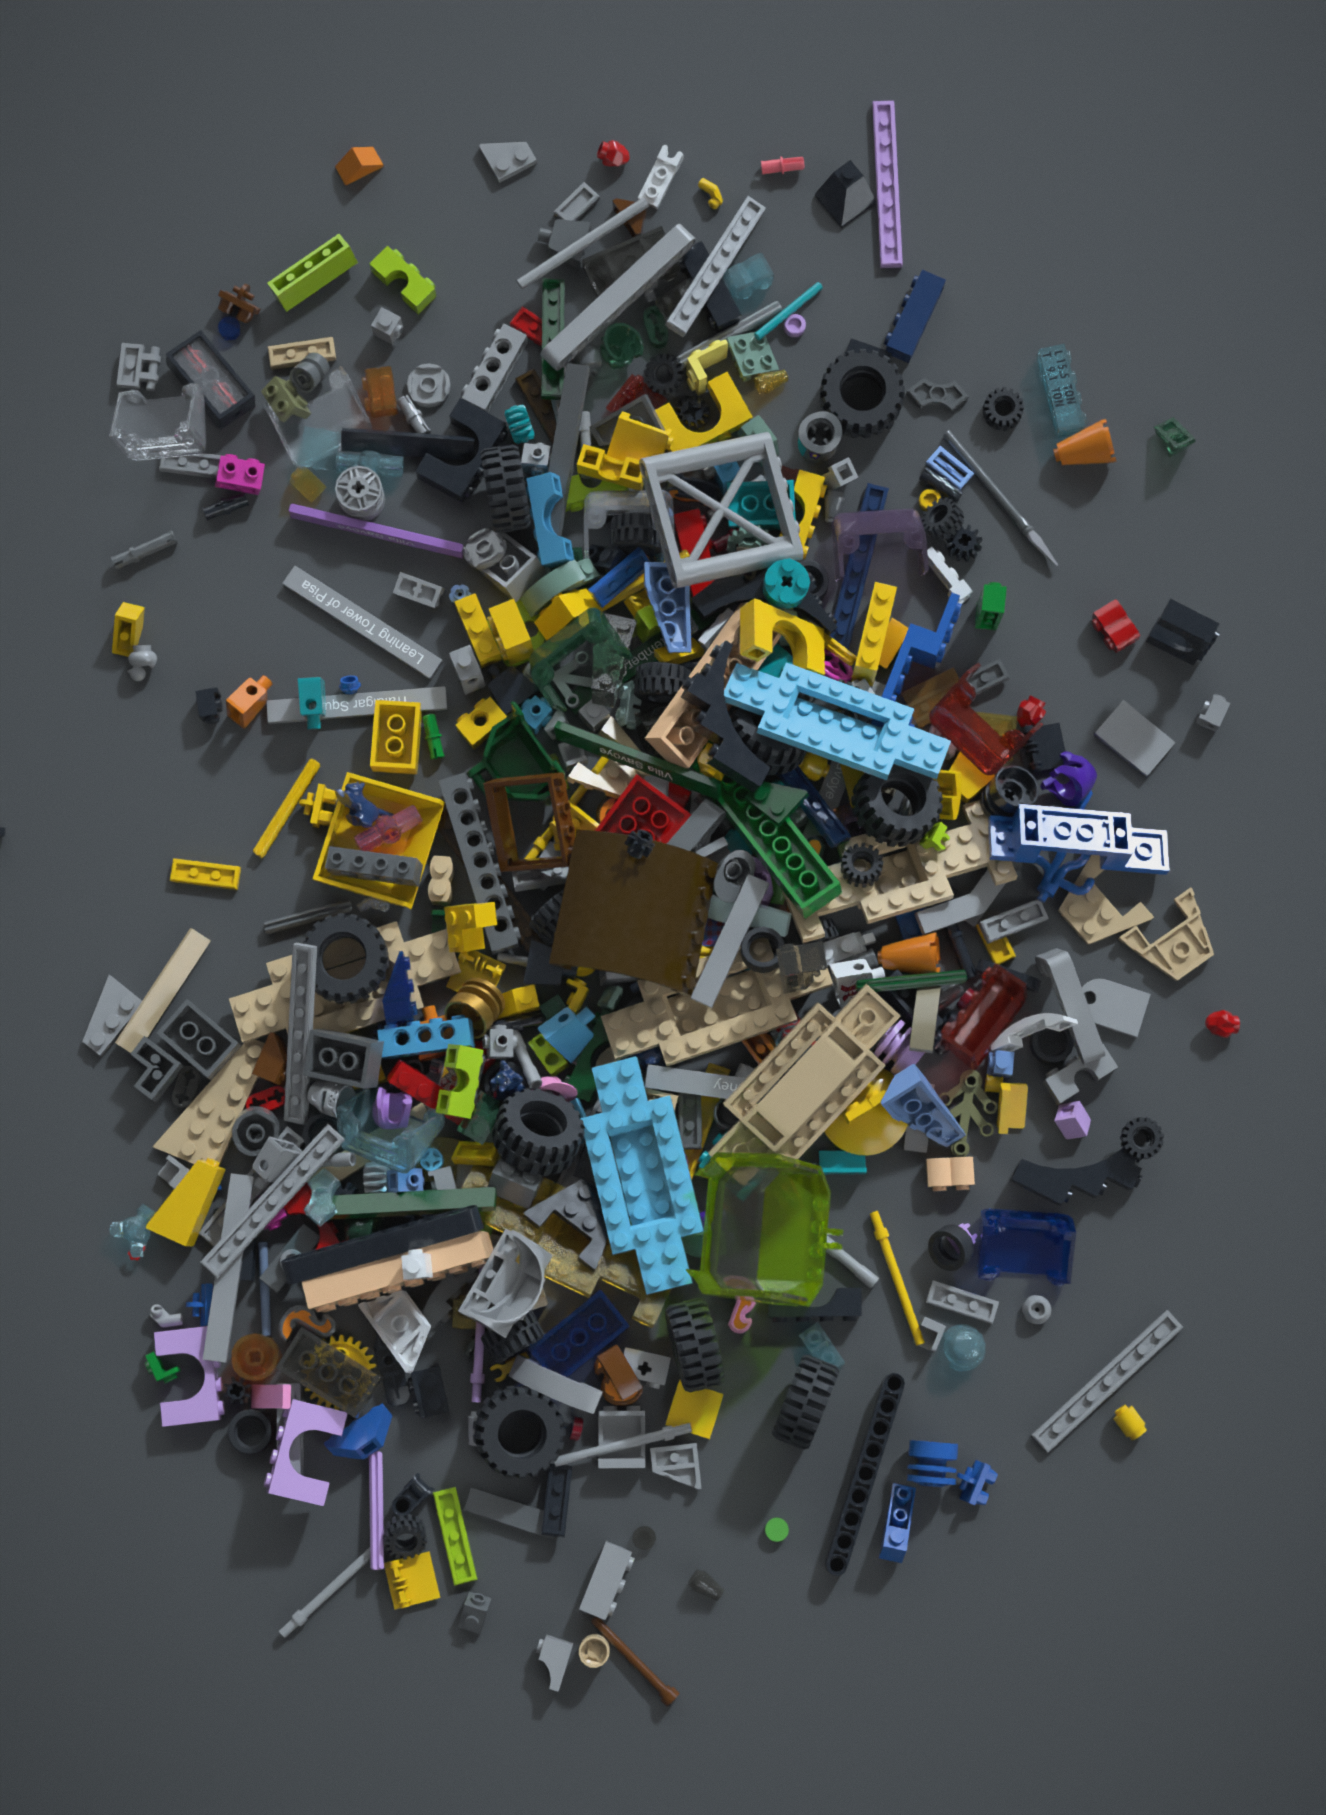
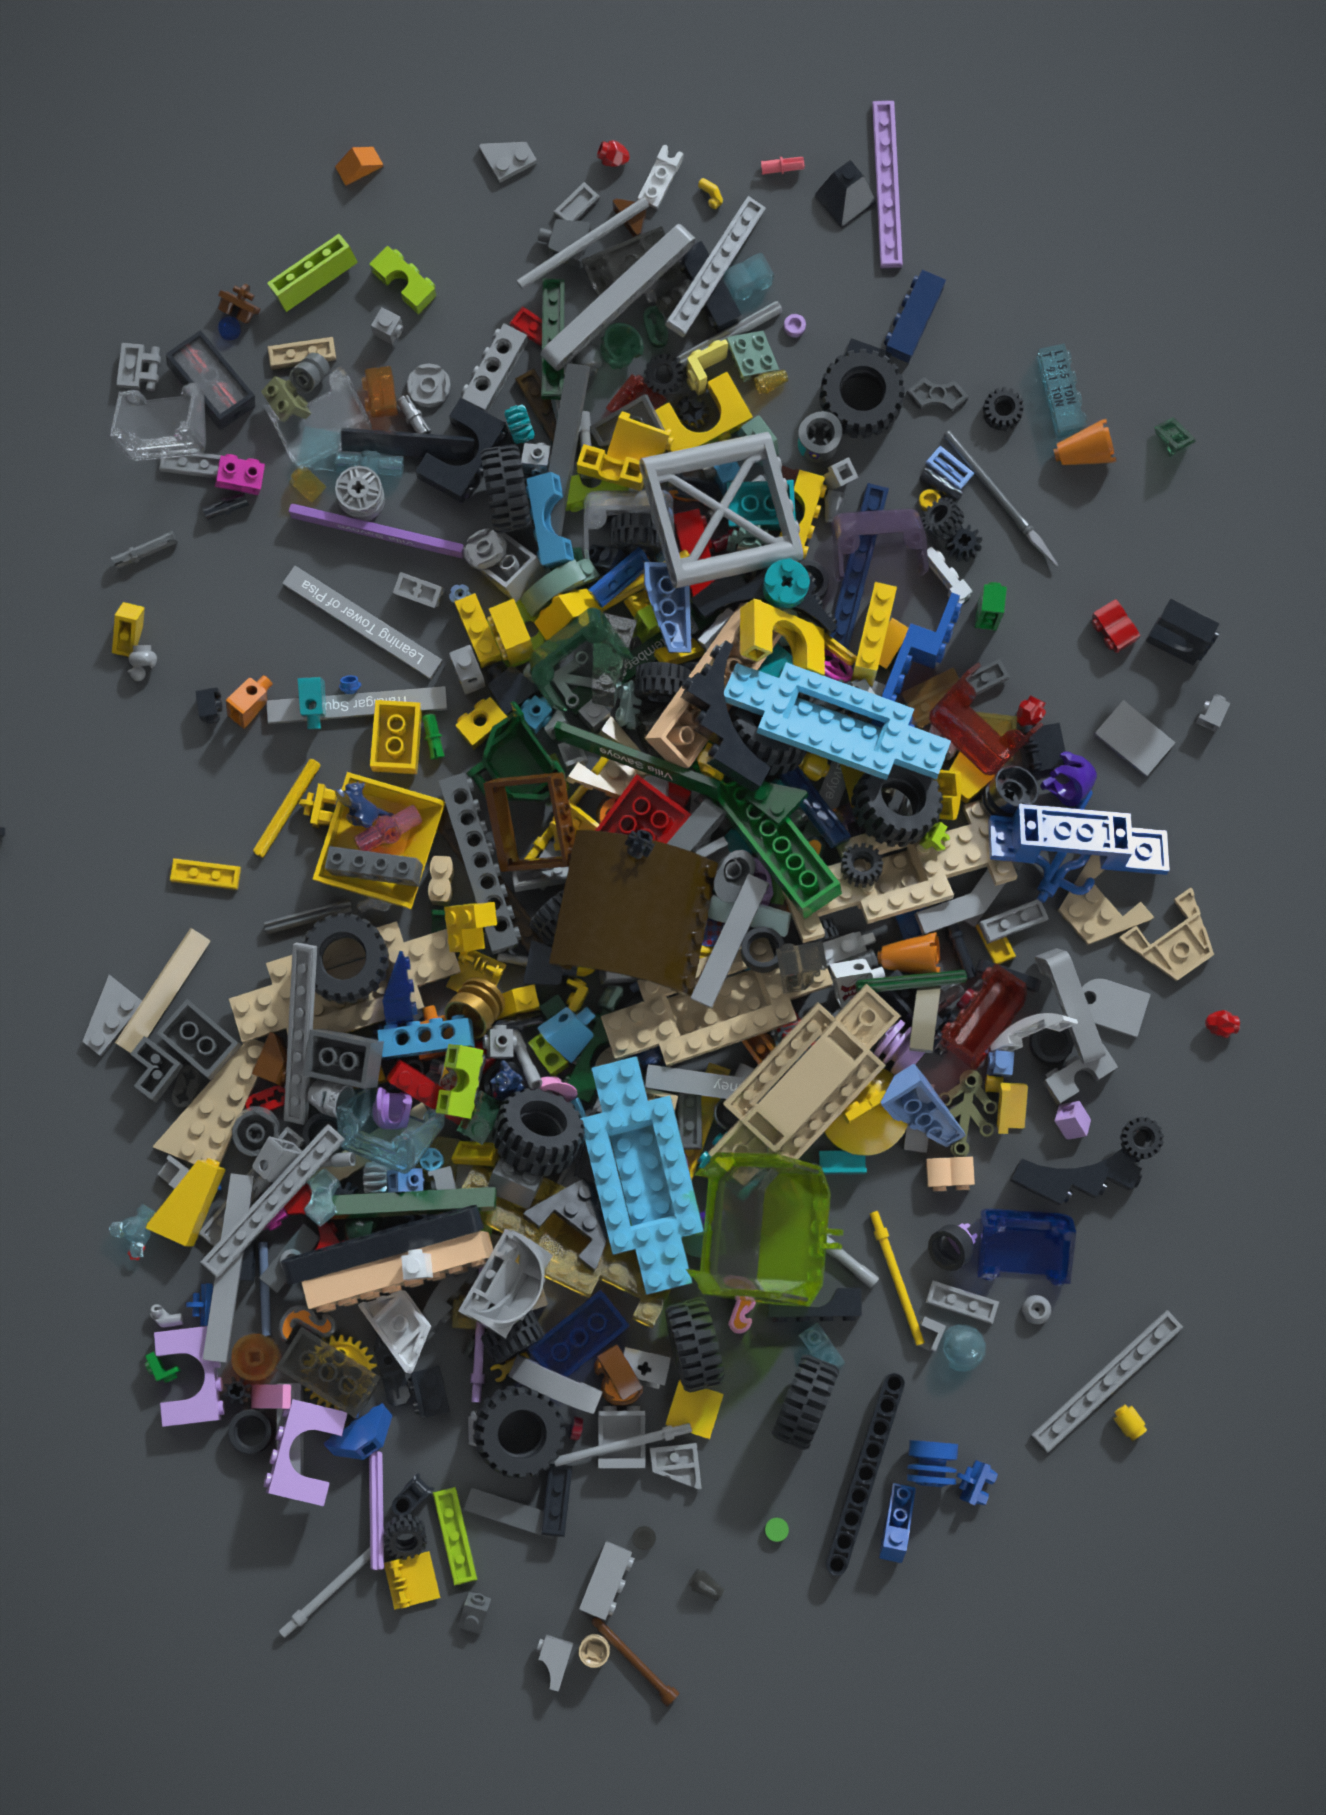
(790, 309): teal bar -> none

